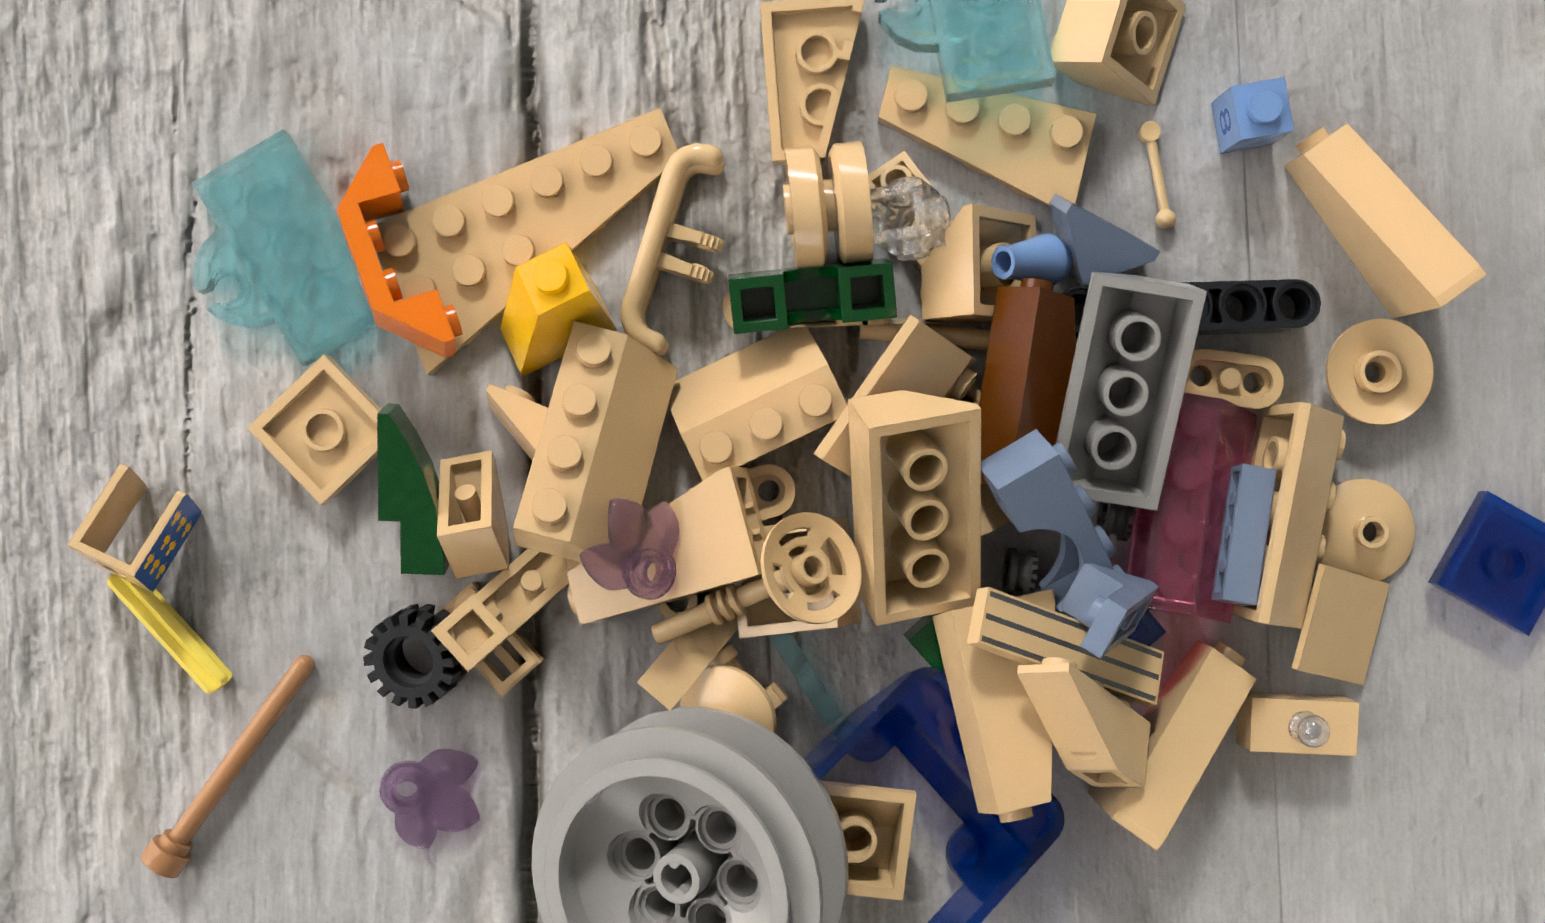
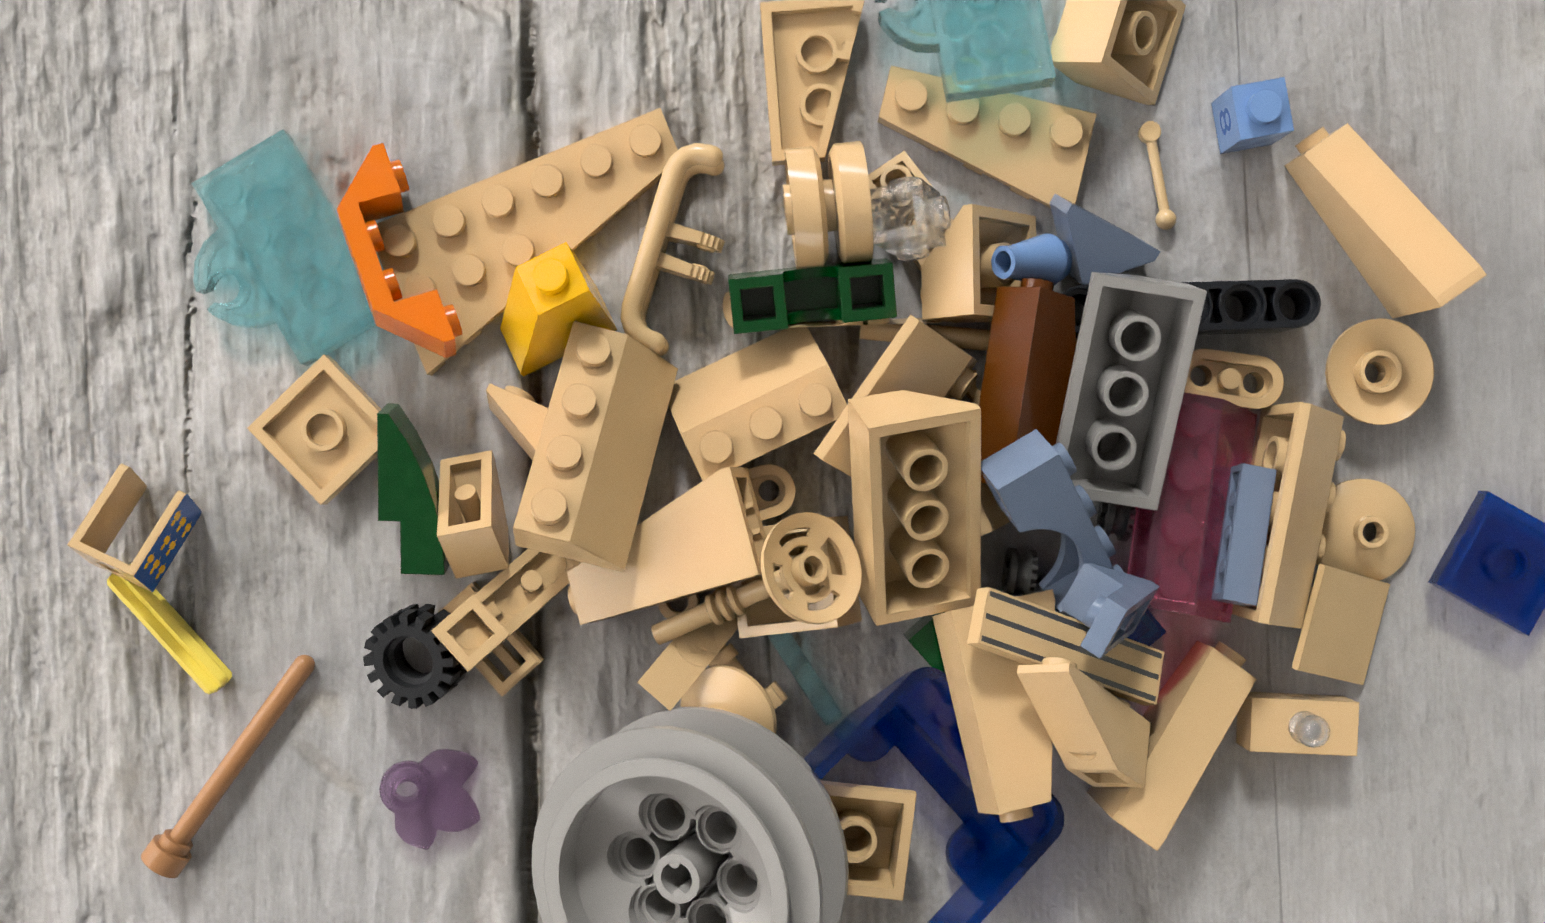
(634, 544): plate -> none

